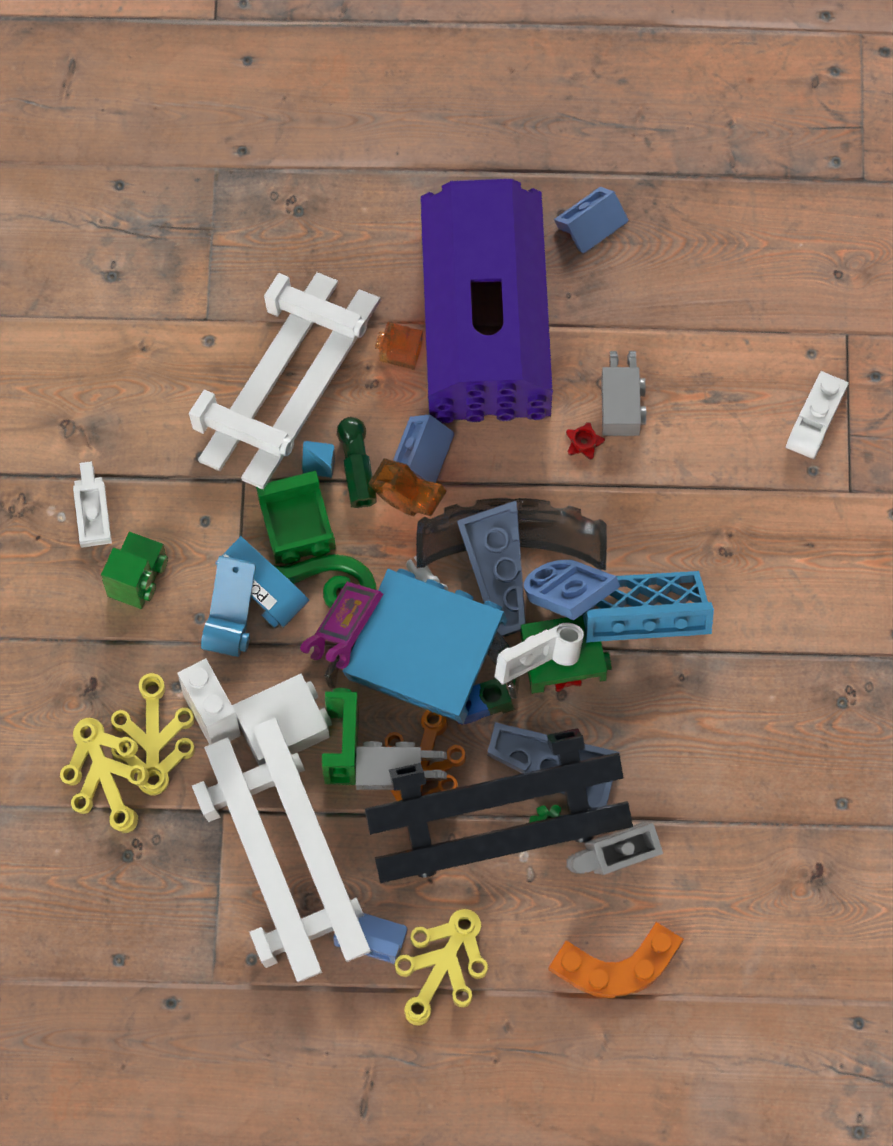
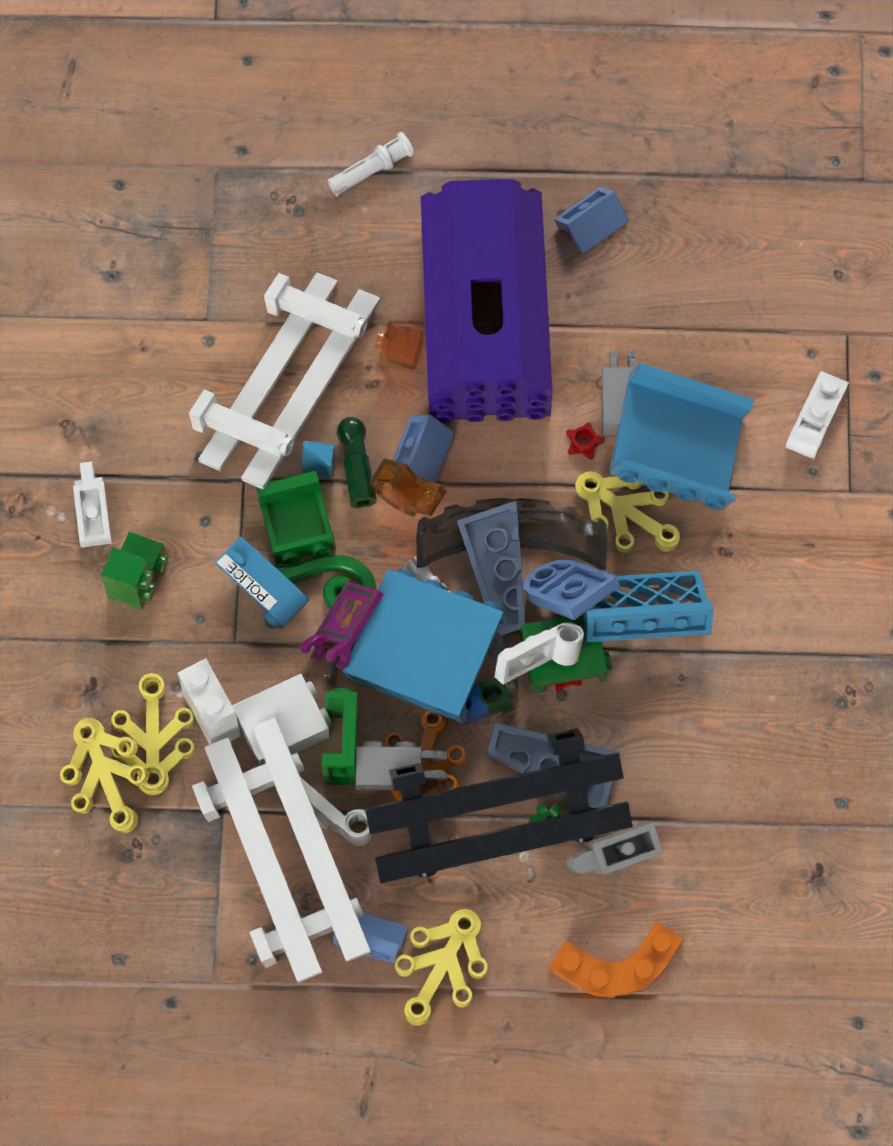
(229, 608): dark azure door -> none
(331, 817): none -> white plate
(383, 157): none -> white pin
(624, 507): none -> light yellow plant
(679, 436): none -> dark azure panel

